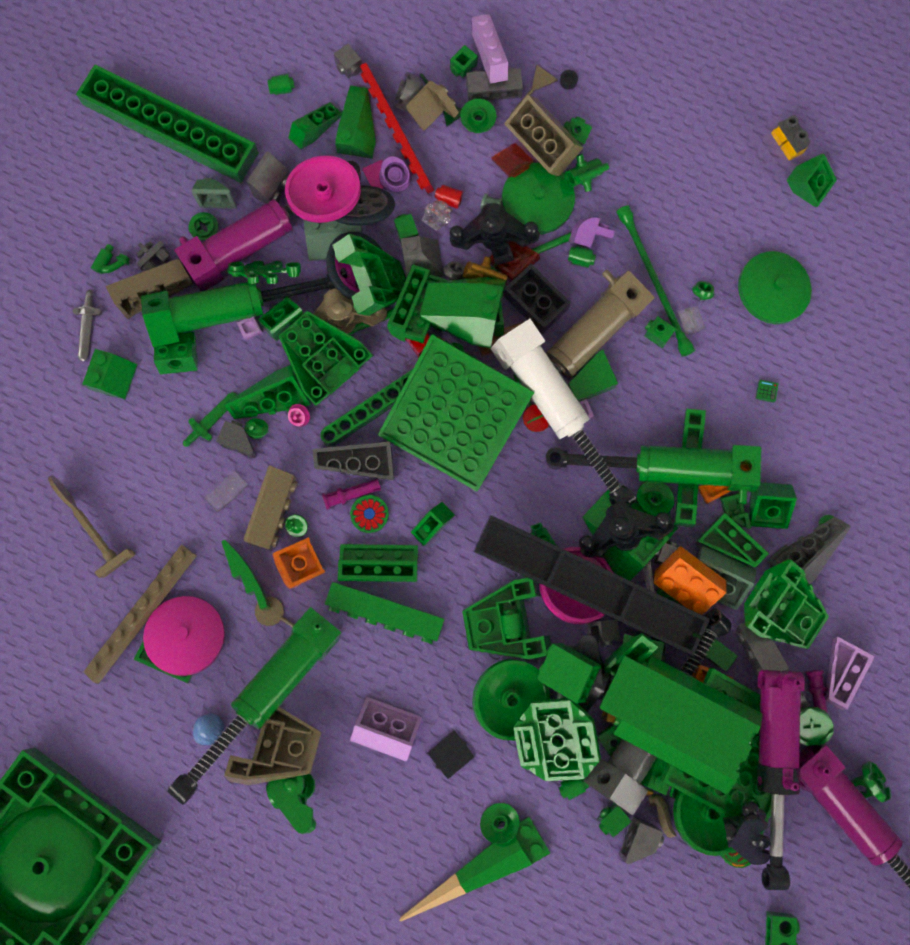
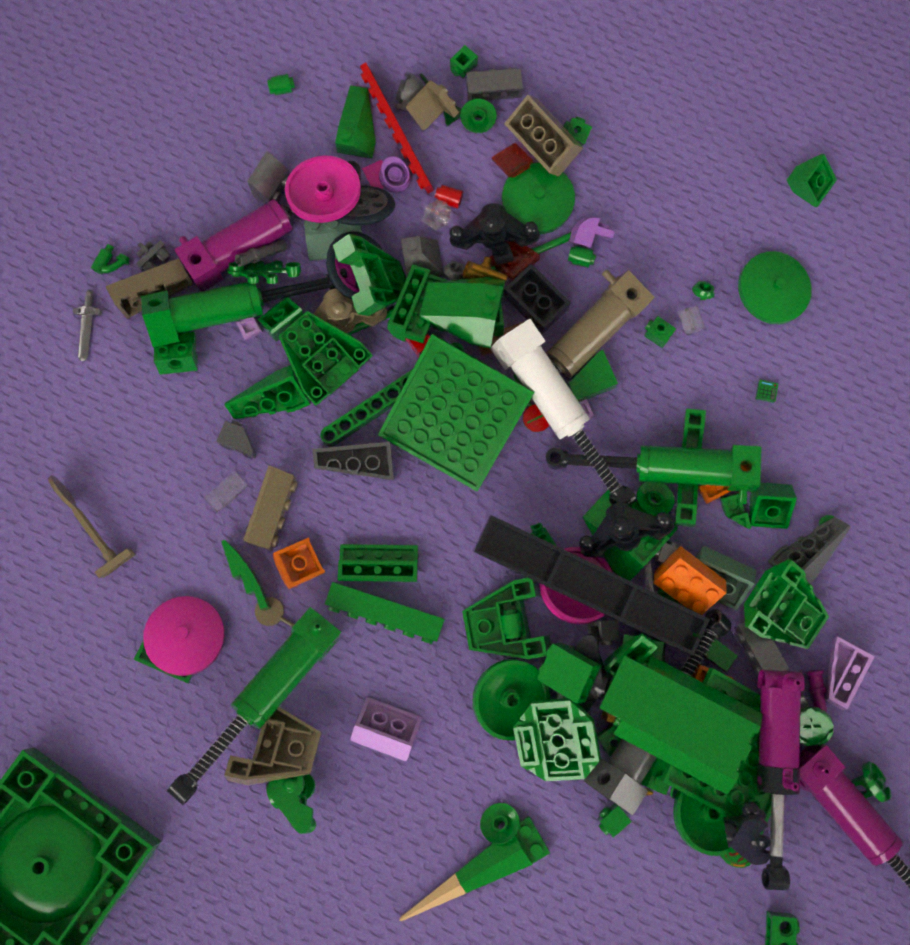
(109, 374): green slope -> none
(139, 614): dark tan plate -> none
(167, 123): green brick -> none
(201, 428): green sword -> none
(206, 219): green gear -> none
(207, 729): medium blue hair -> none
(212, 194): sand green slope -> none
(254, 255): none -> dark grey pin
(256, 428): green hat -> none
(296, 525): green hat -> none
(298, 415): dark pink hat -> none
(312, 125): green slope -> none
(343, 495): magenta pin -> none
(347, 61): flat silver brick -> none
(369, 514): tile -> none
(405, 226): green brick -> none
(432, 523): green slope -> none
(451, 754): black piece -> none
(486, 200): sand green bush -> none
(490, 48): lavender brick -> none
(541, 79): dark tan piece -> none
(568, 79): black tile -> none
(572, 788): green brick -> none
(584, 172): green pin -> none
(640, 841): flat silver slope -> none
(663, 814): dark tan arm -> none
(684, 344): green hose -> none
(733, 541): green wedge -> none
(791, 137): dark grey hips -> none

